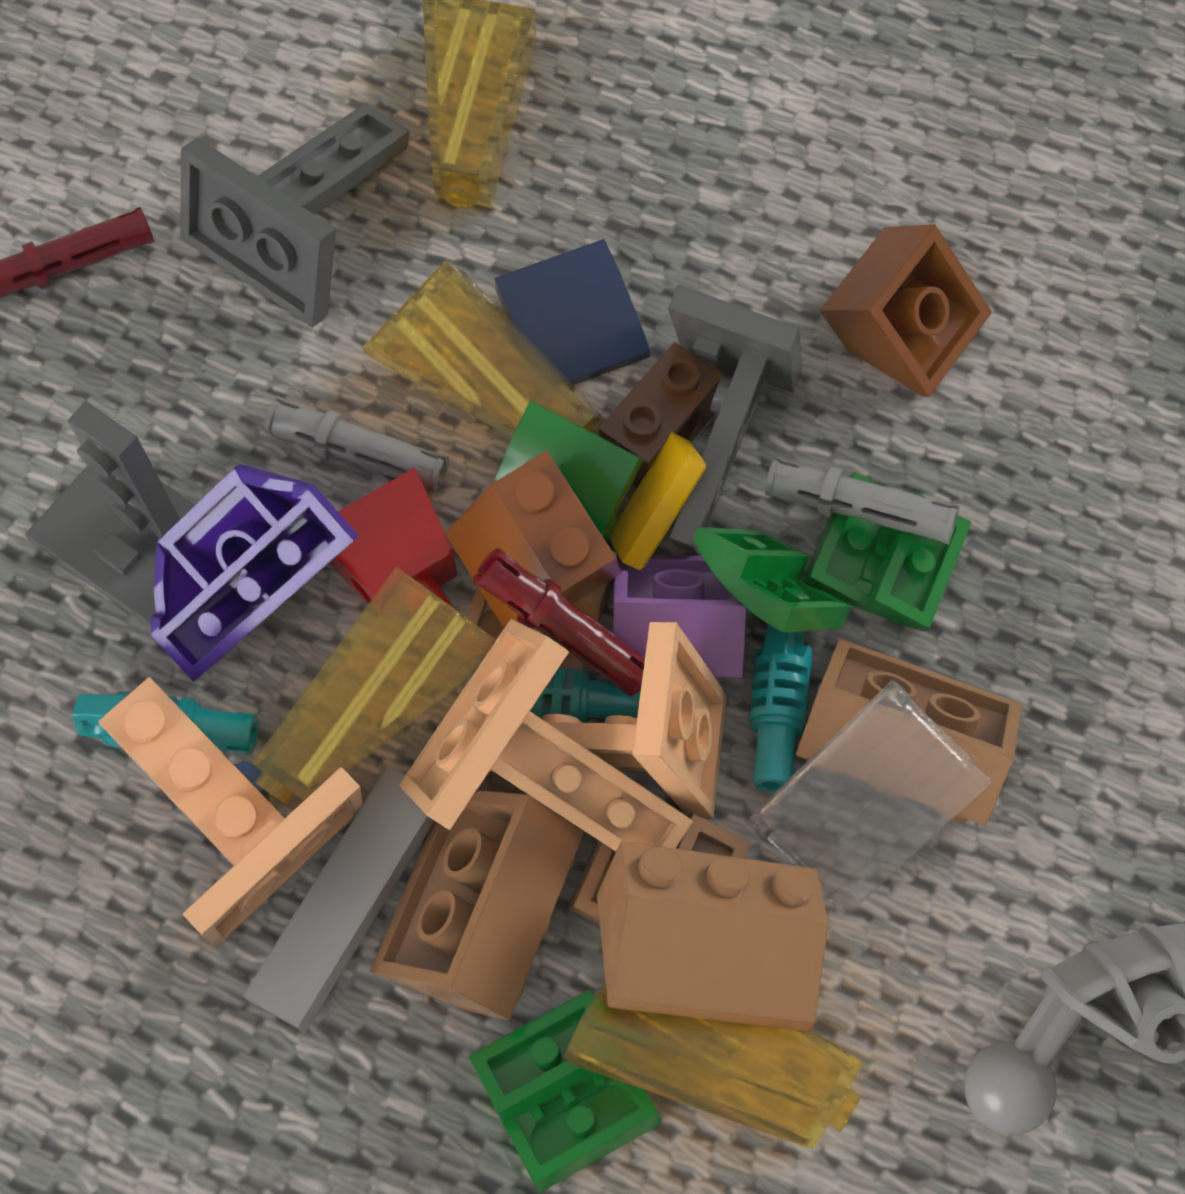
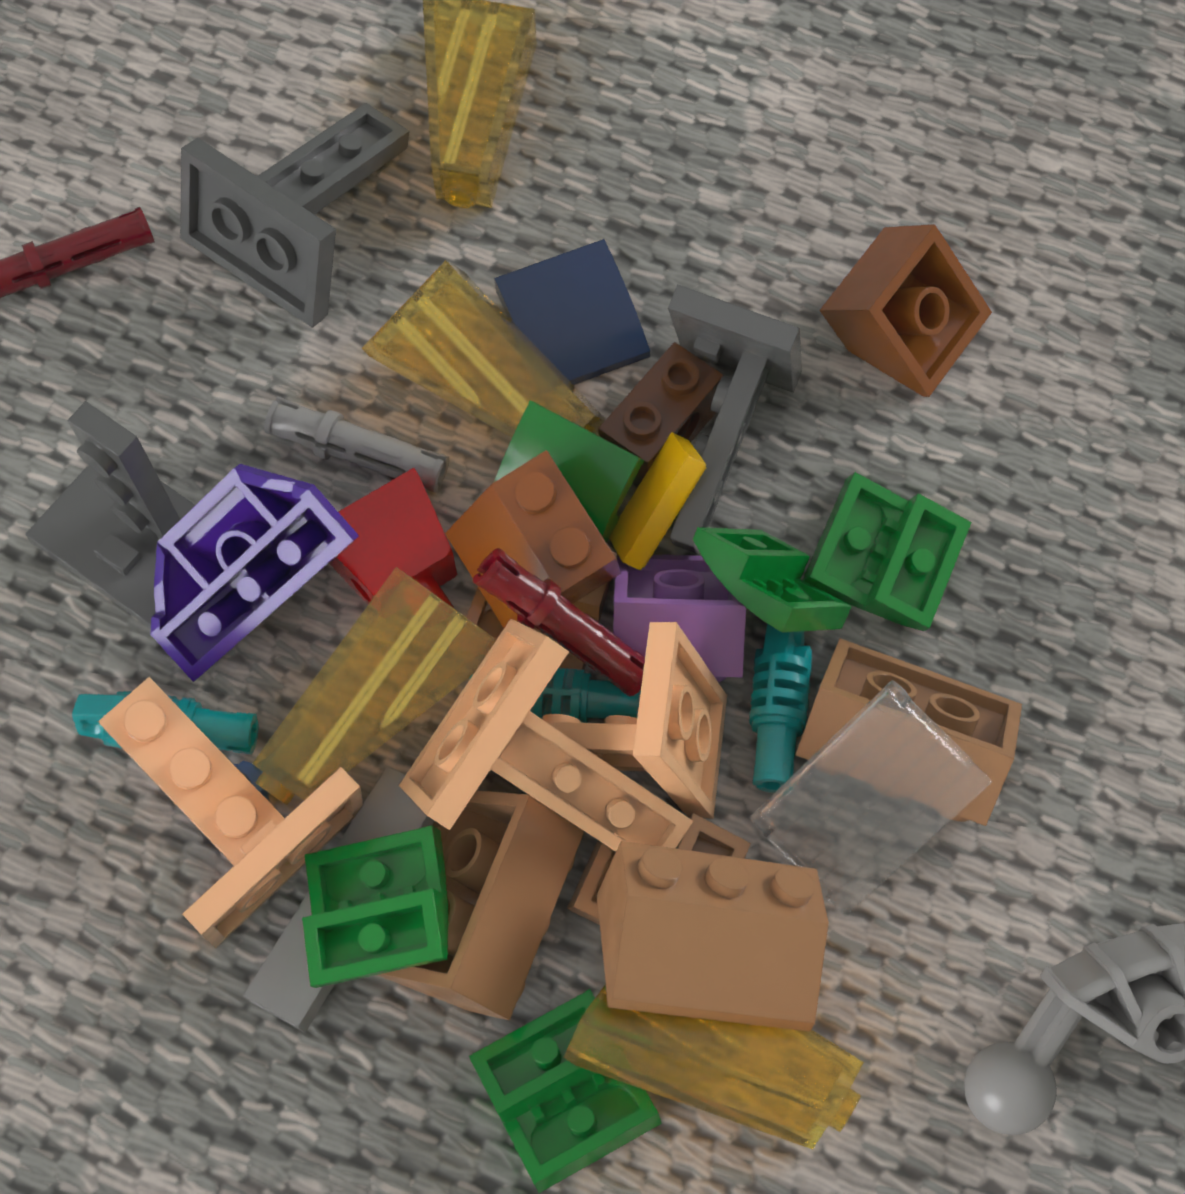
(376, 907): none -> green slope
(859, 499): light grey pin -> none

